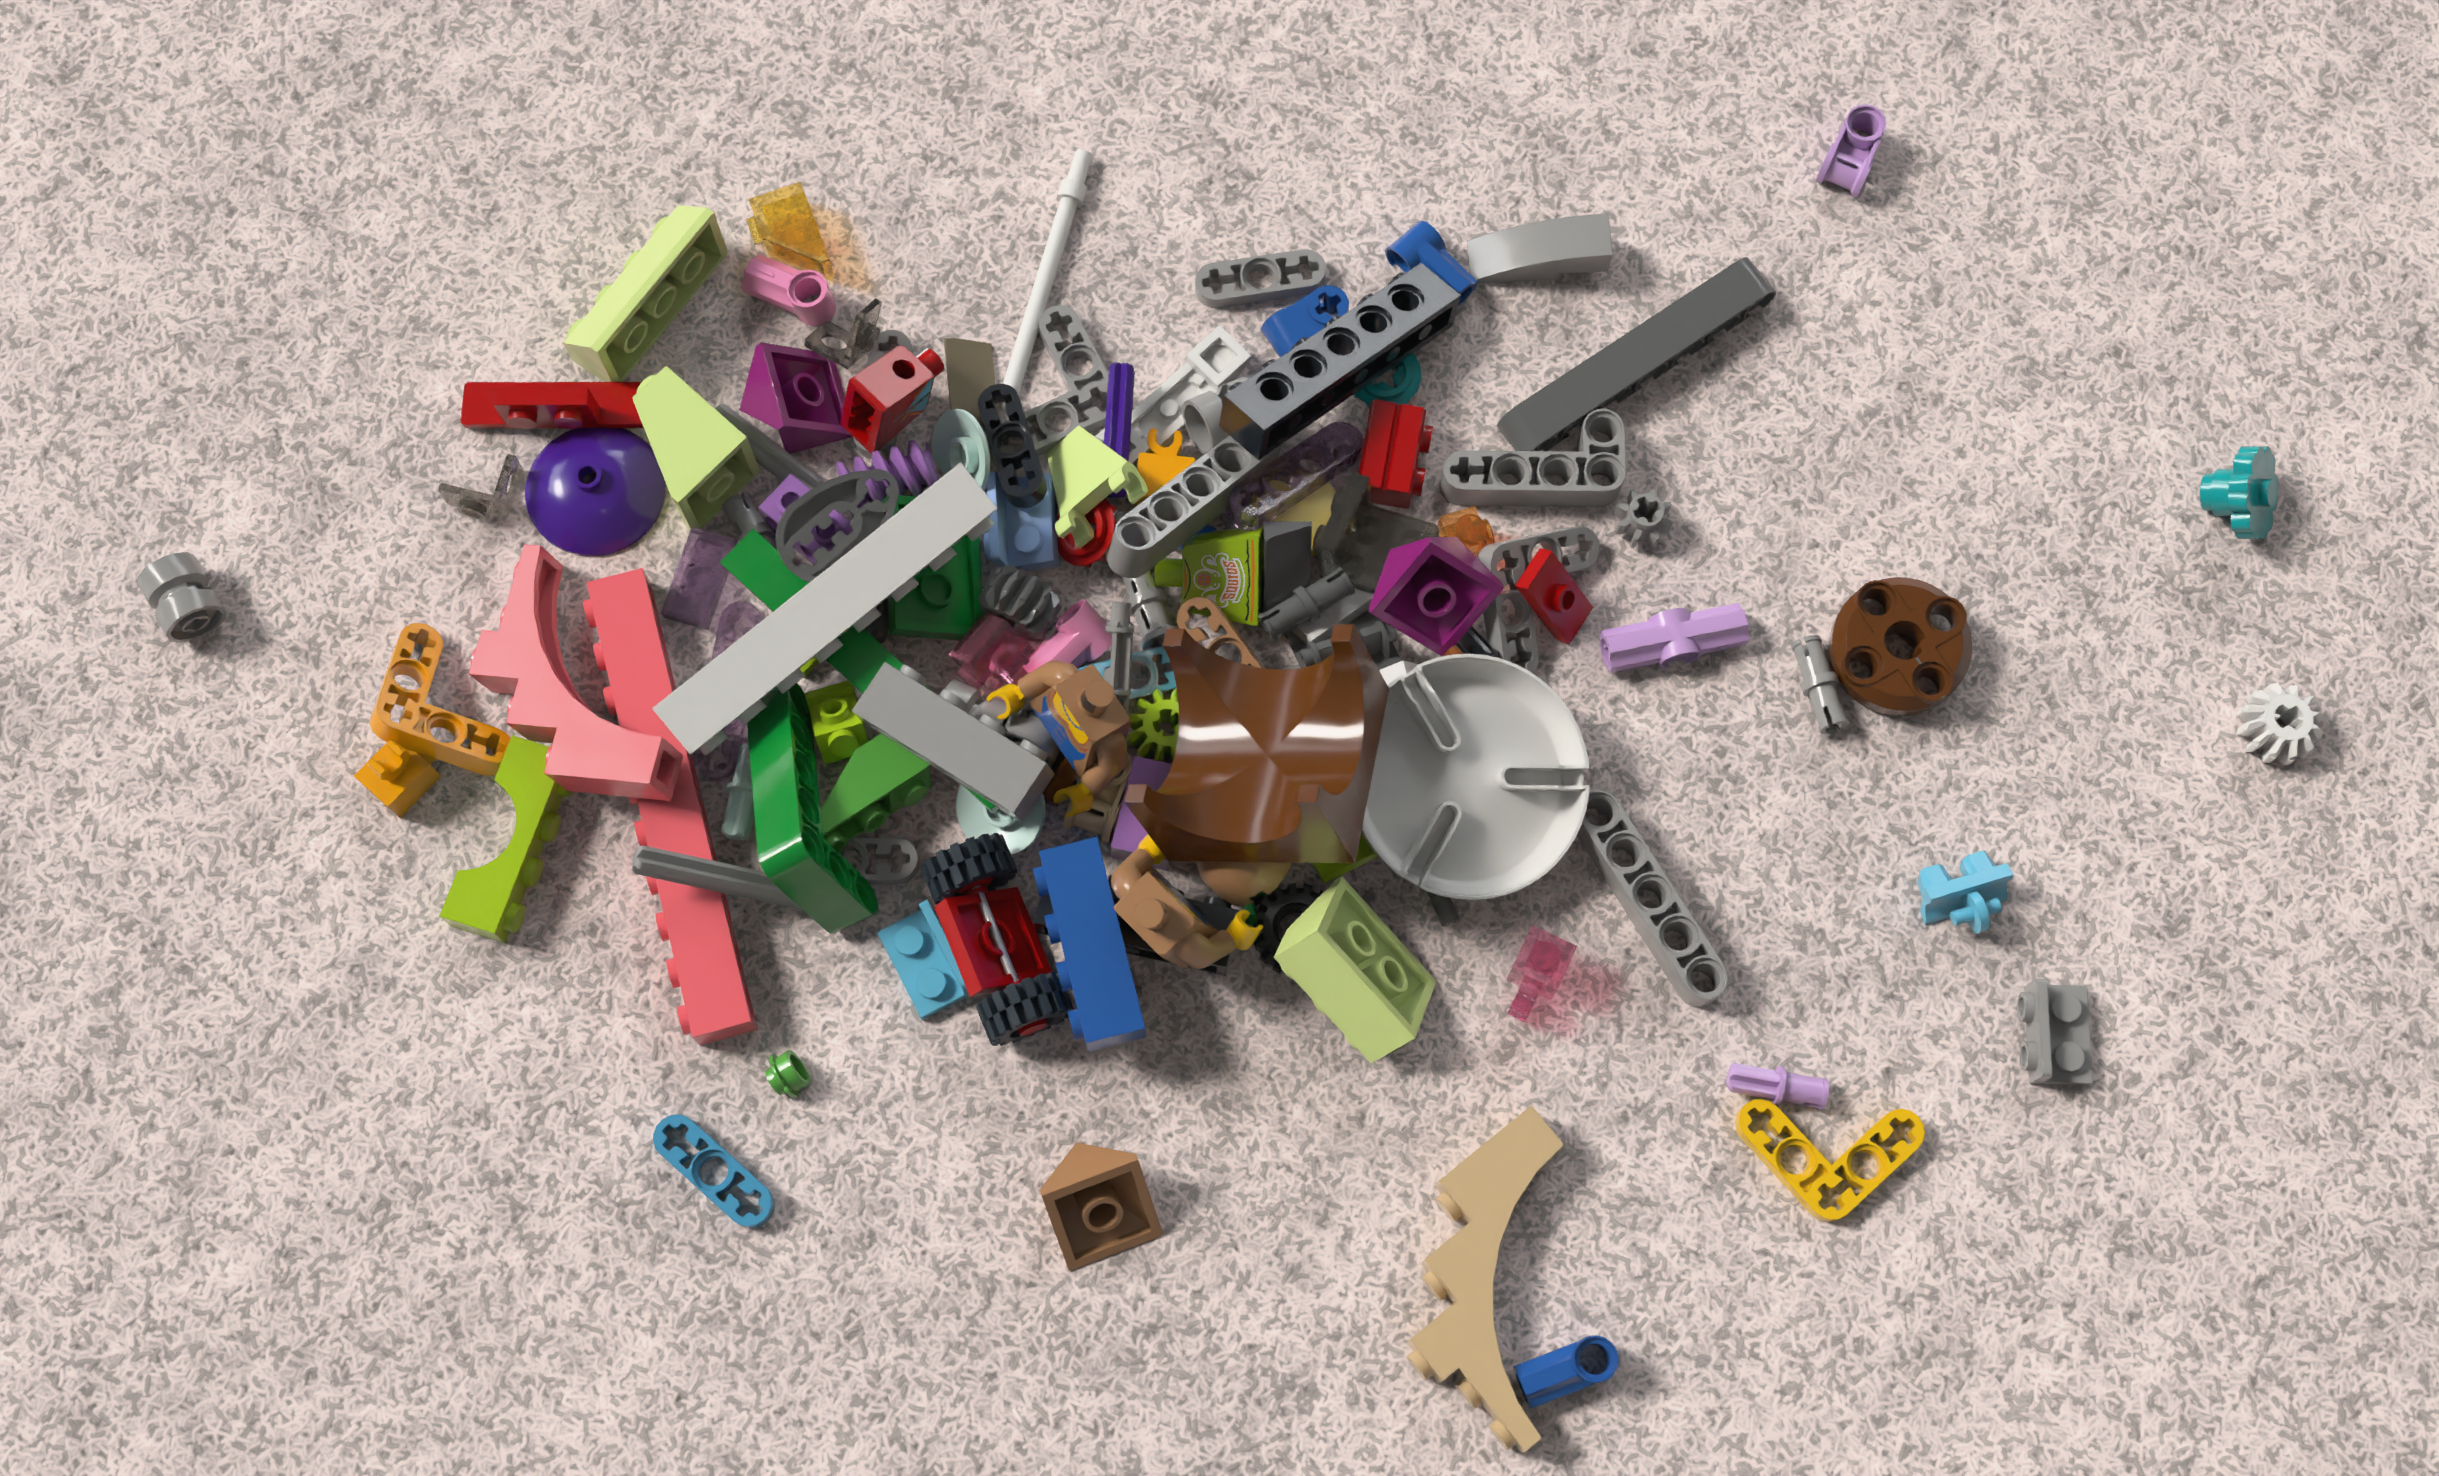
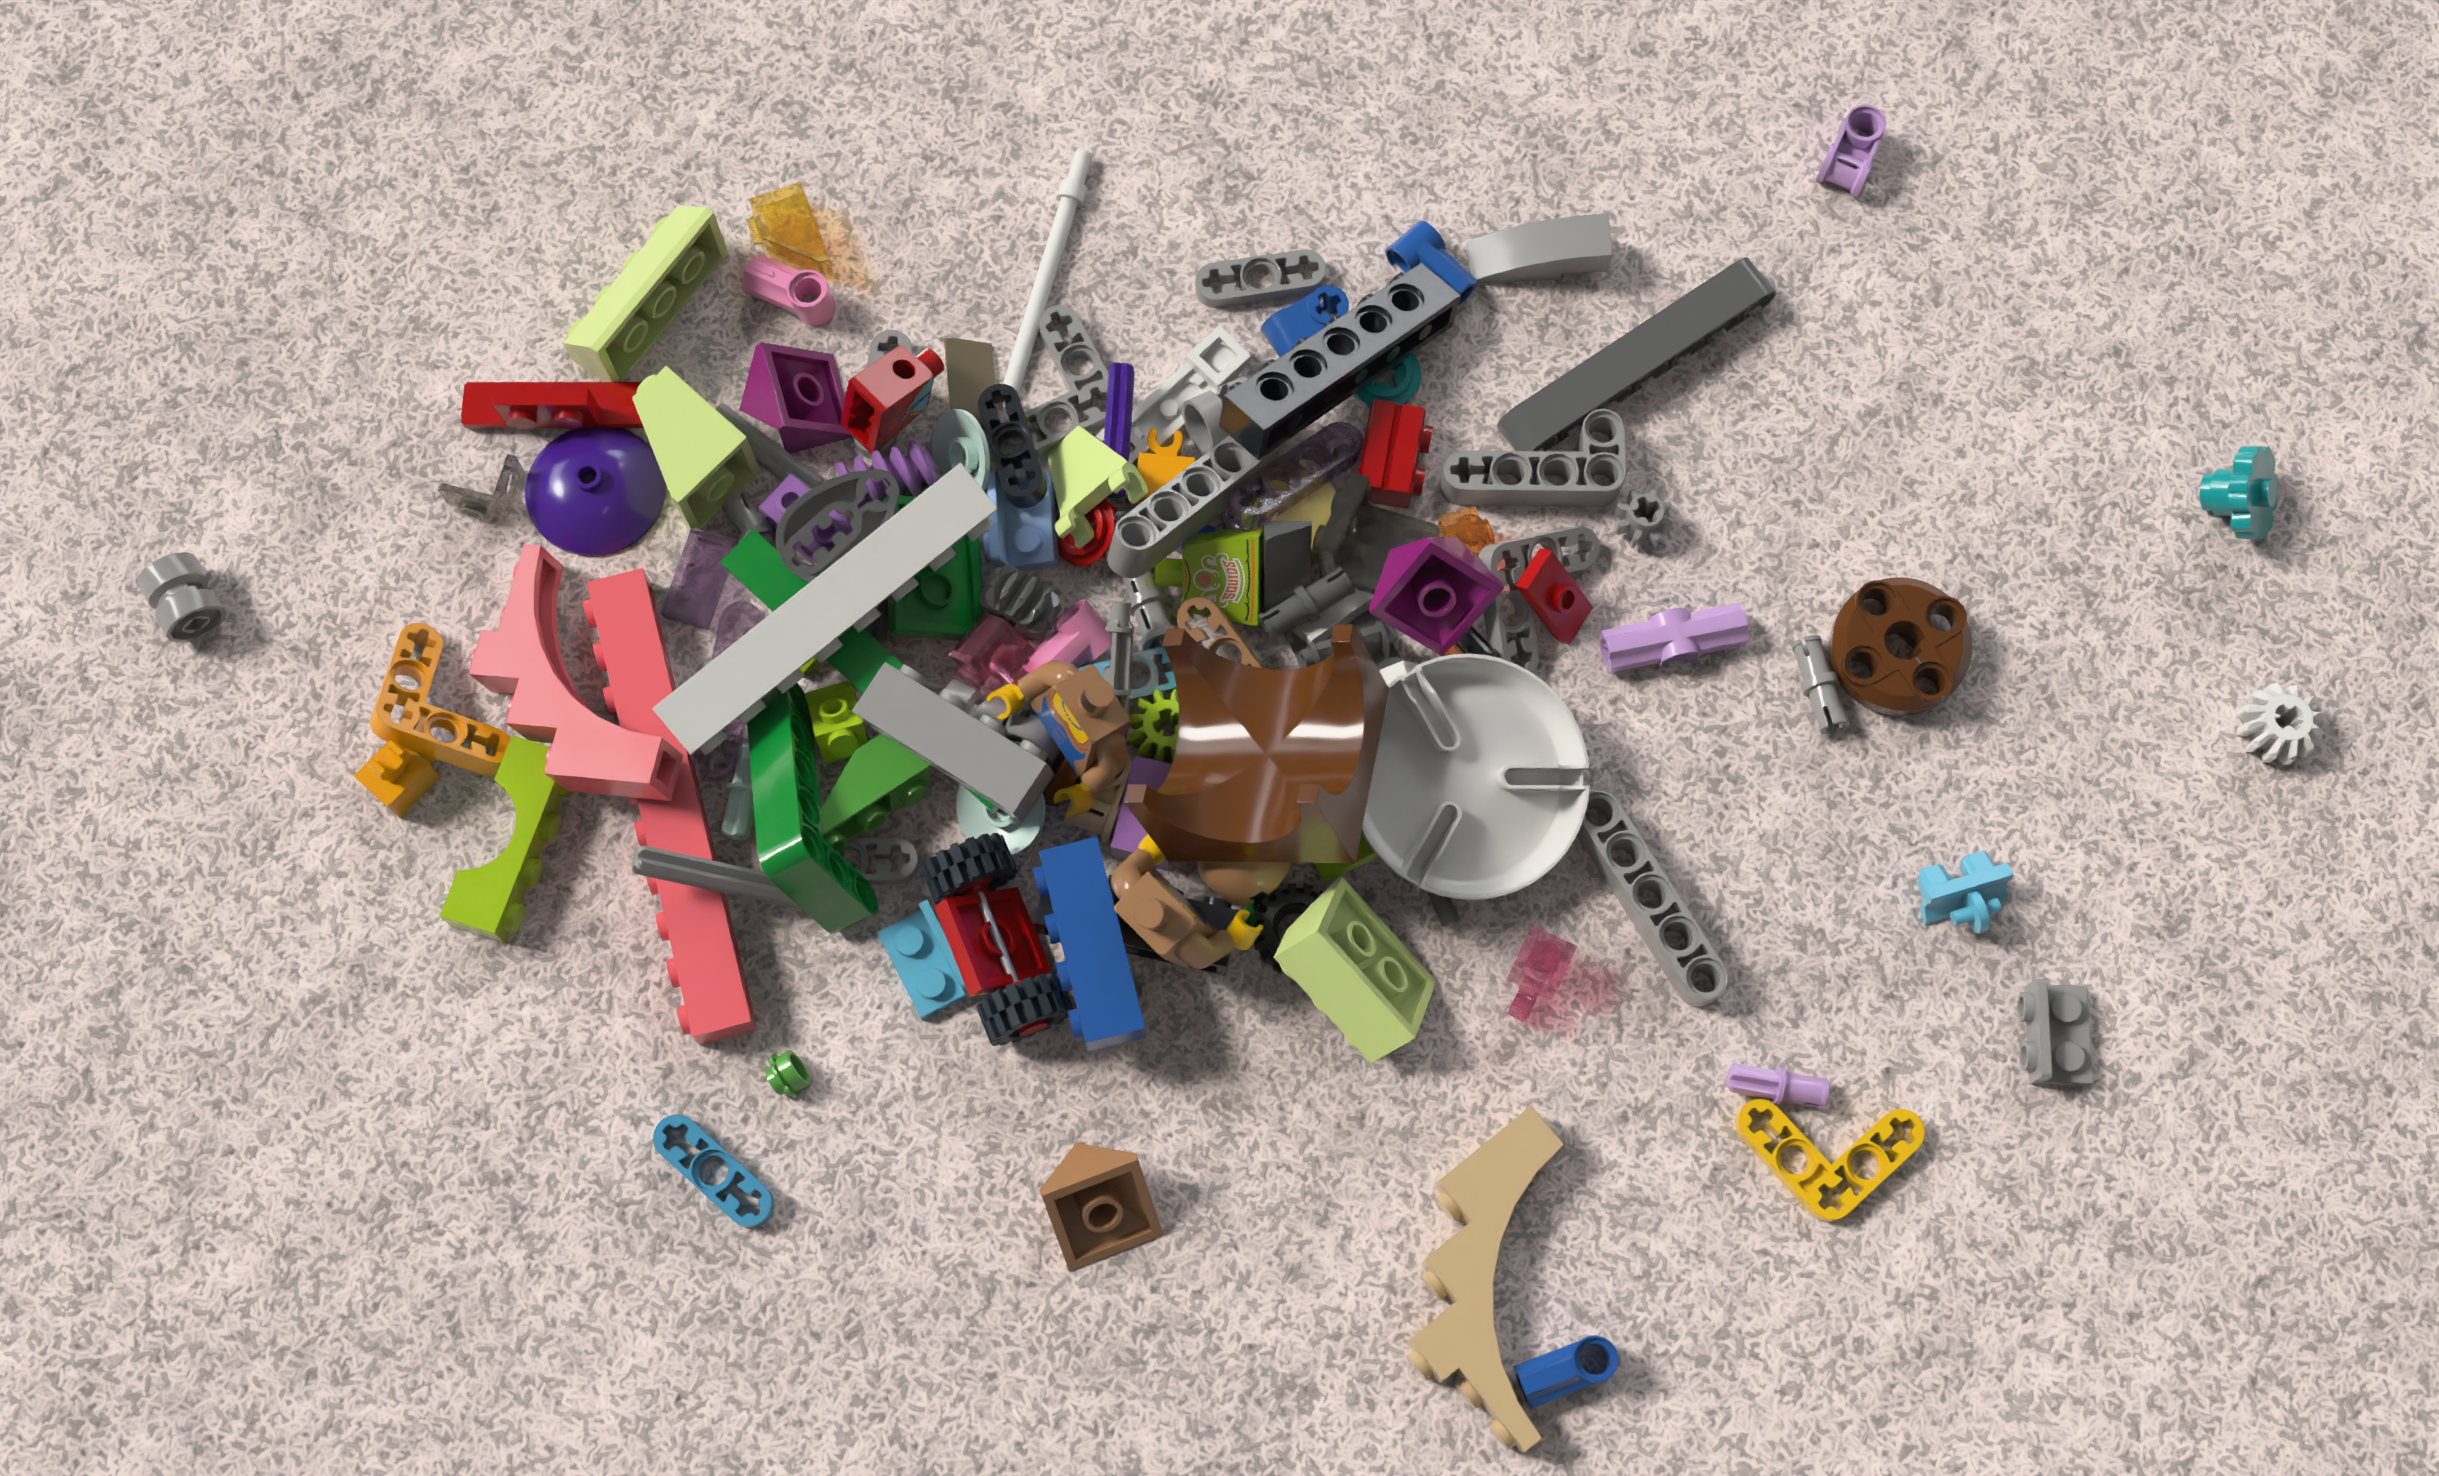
(859, 340): clear smoke bracket -> none

